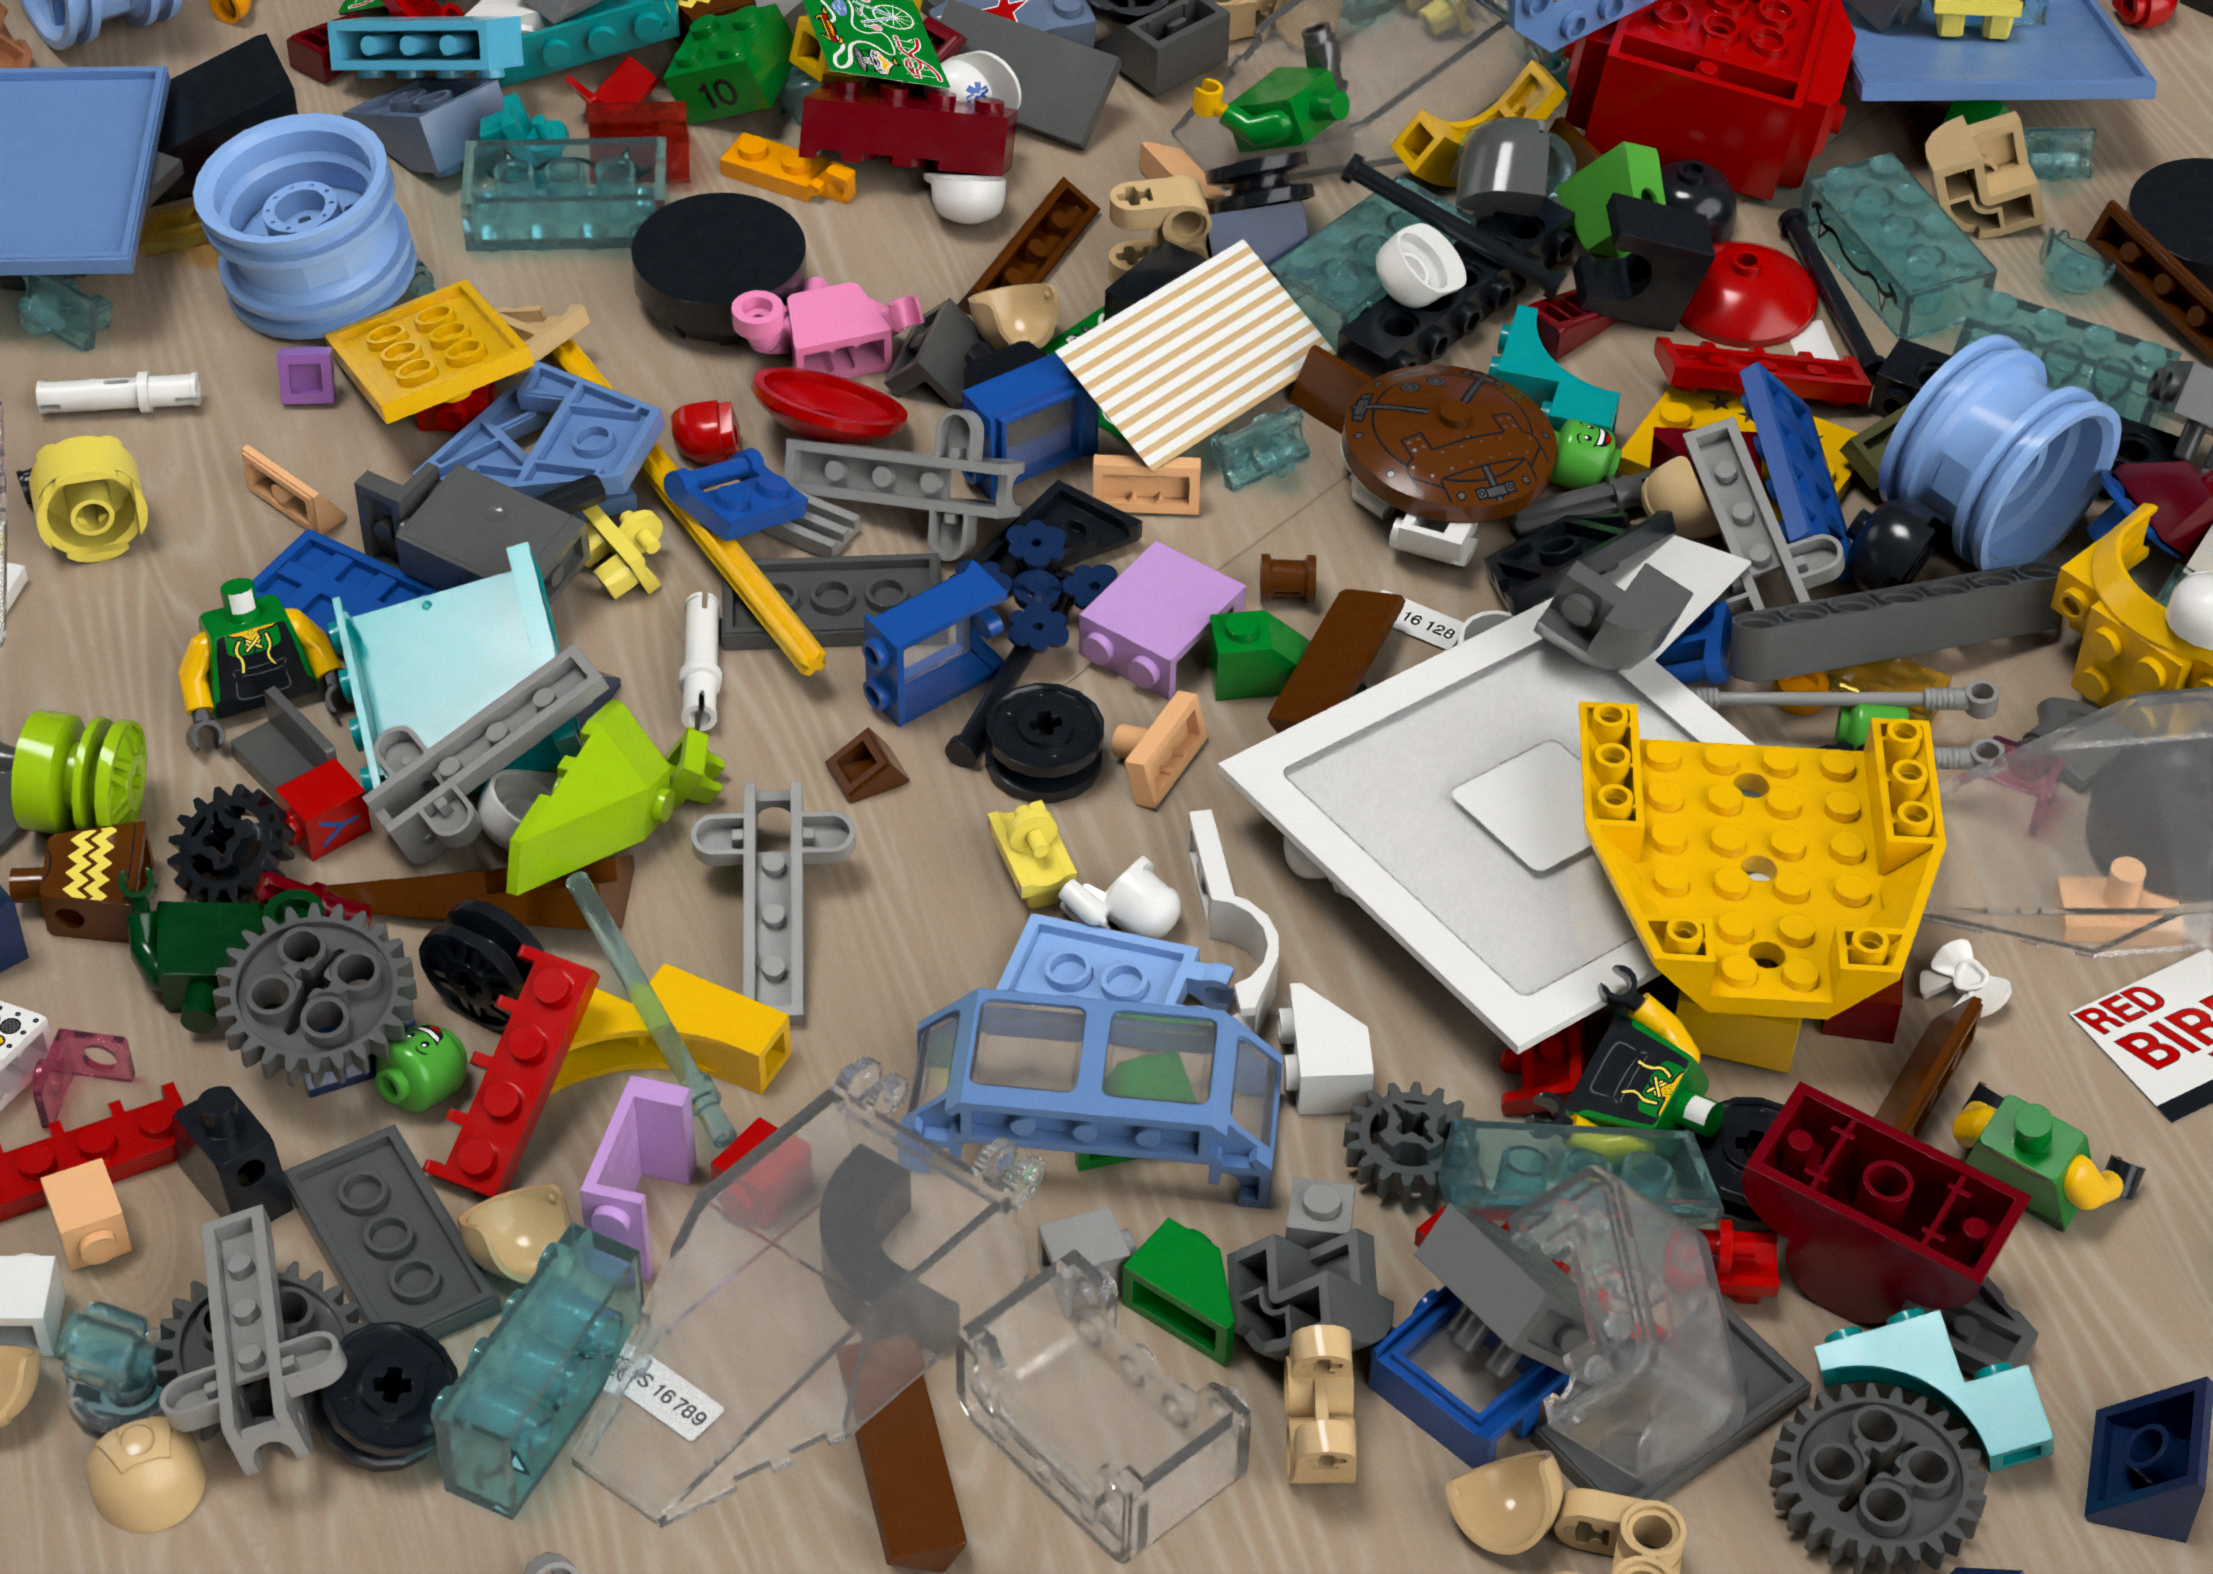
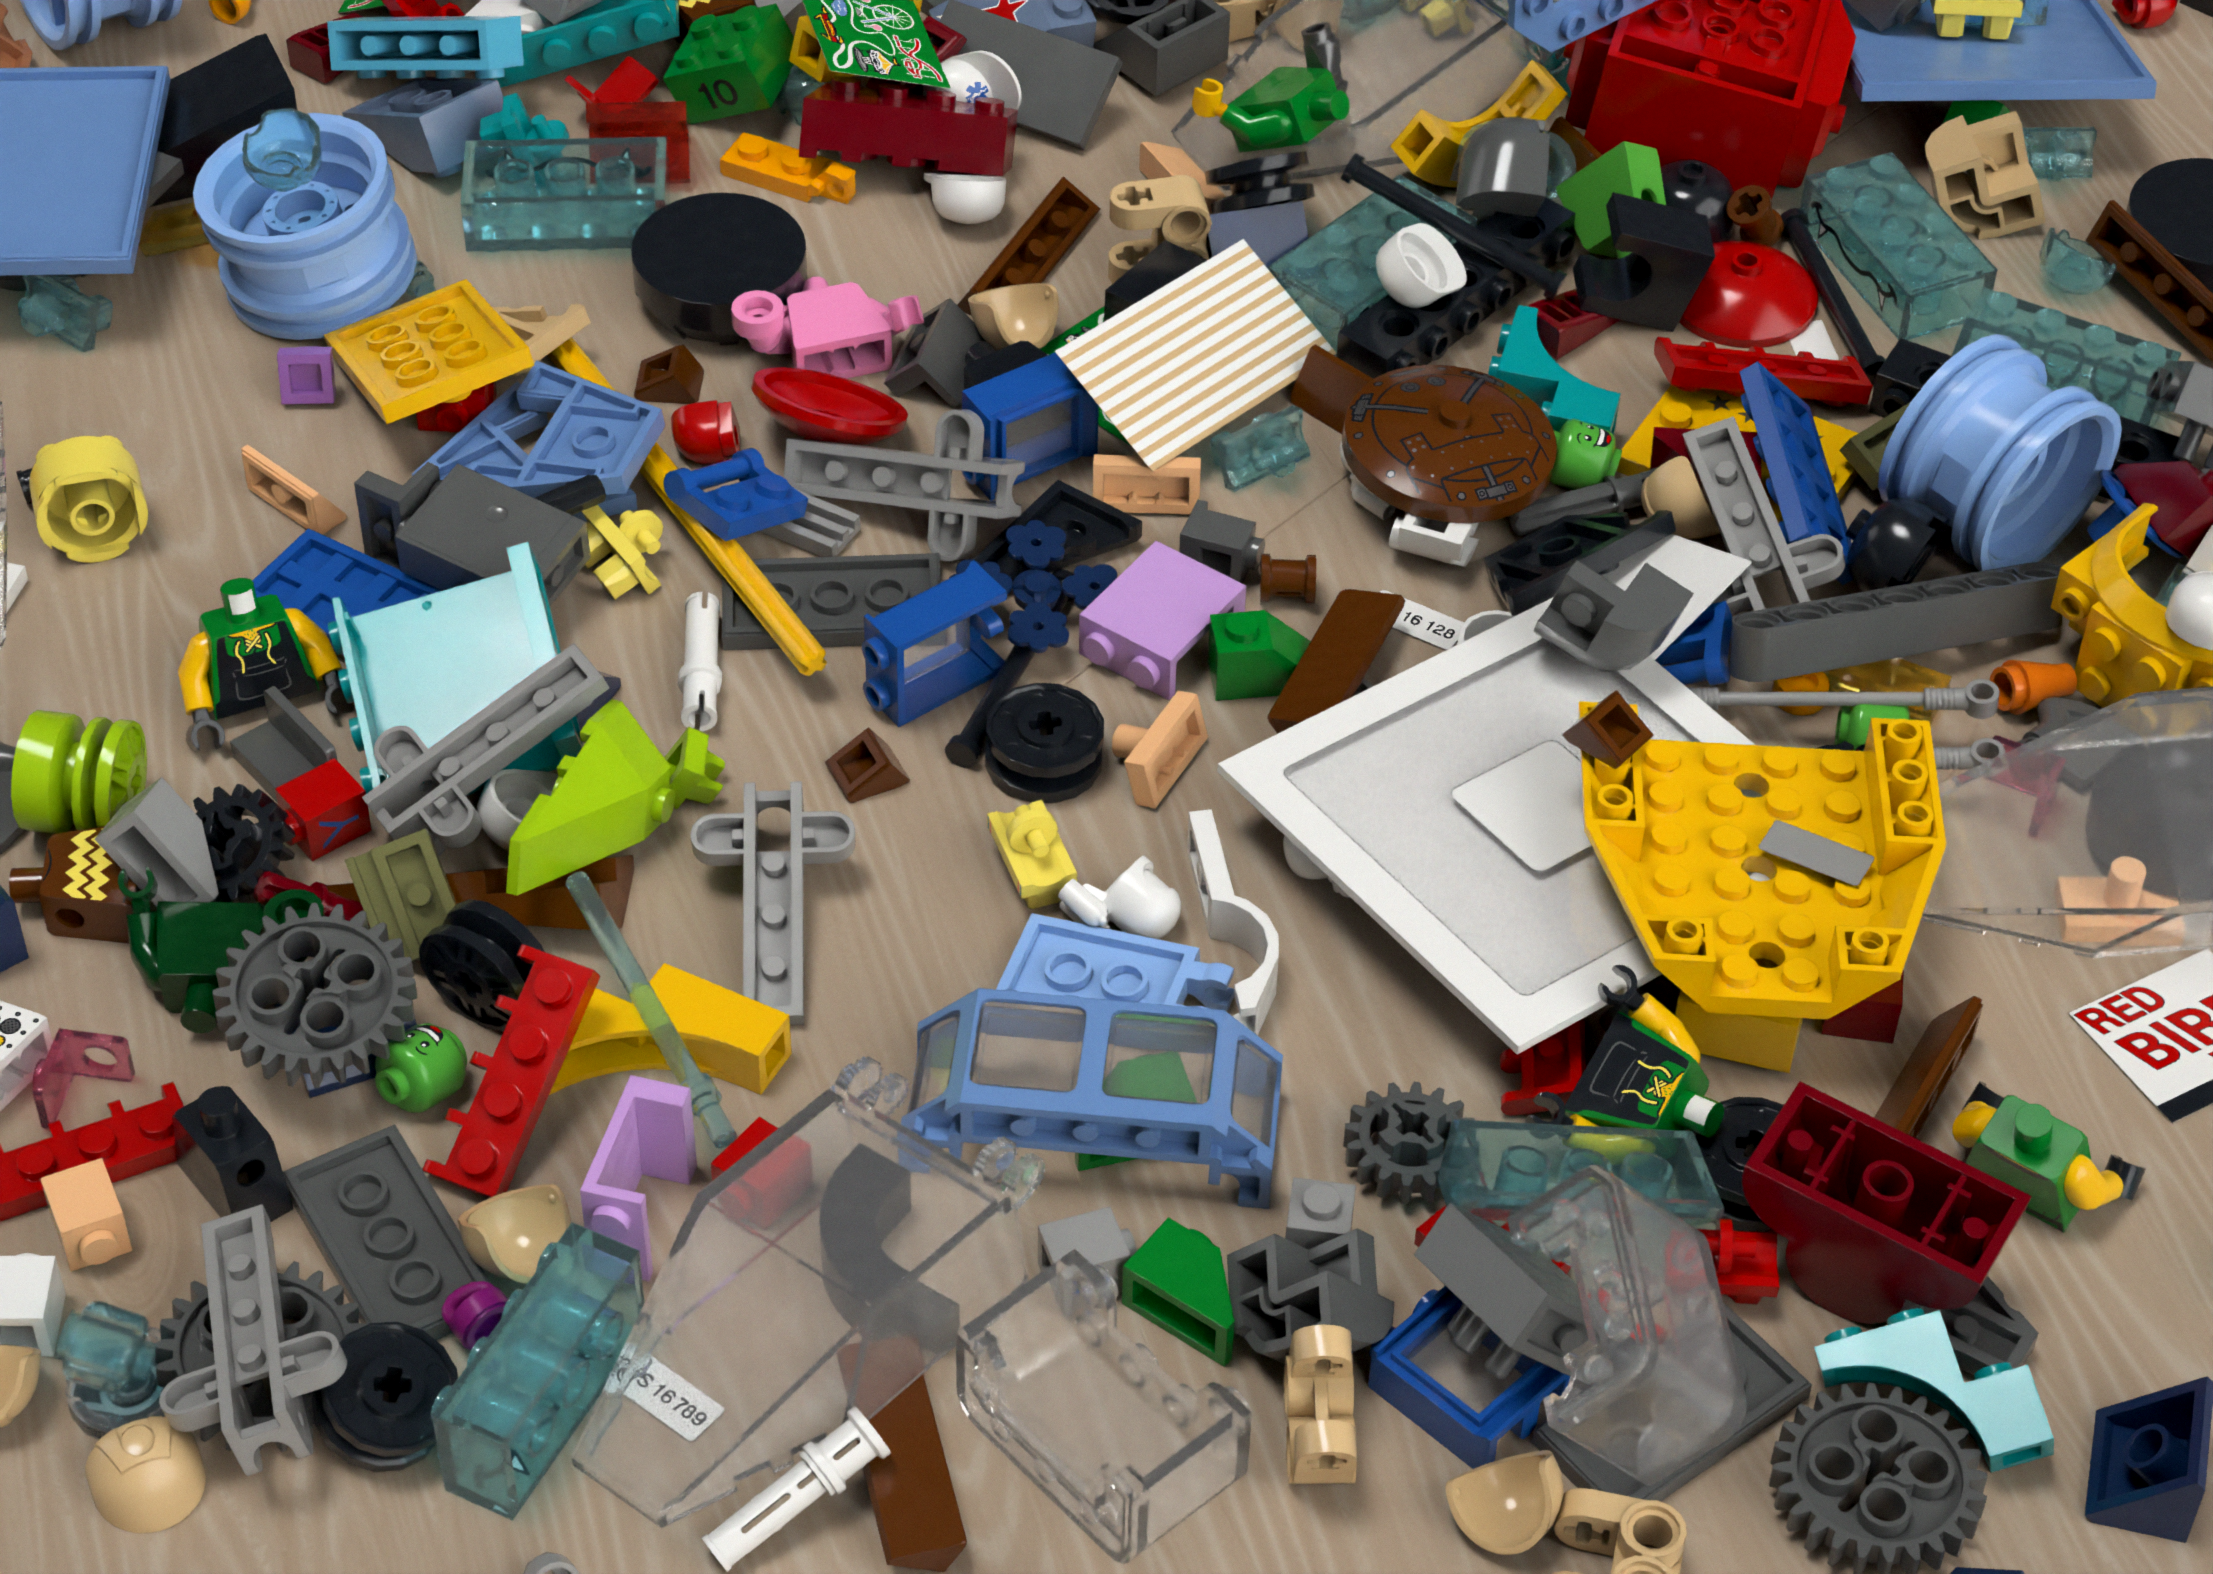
(119, 393): white pin -> none
(166, 837): none -> light grey slope
(283, 150): none -> clear light blue hair
(403, 888): none -> olive plate
(473, 1311): none -> magenta tile
(670, 377): none -> reddish brown slope
(731, 1544): none -> white pin
(1221, 542): none -> dark grey brick
(1328, 1056): white slope -> none
(1609, 731): none -> reddish brown slope
(1753, 212): none -> reddish brown bush
(1816, 852): none -> light grey sticker
(1956, 967): white piece -> none
(2029, 683): none -> orange cone

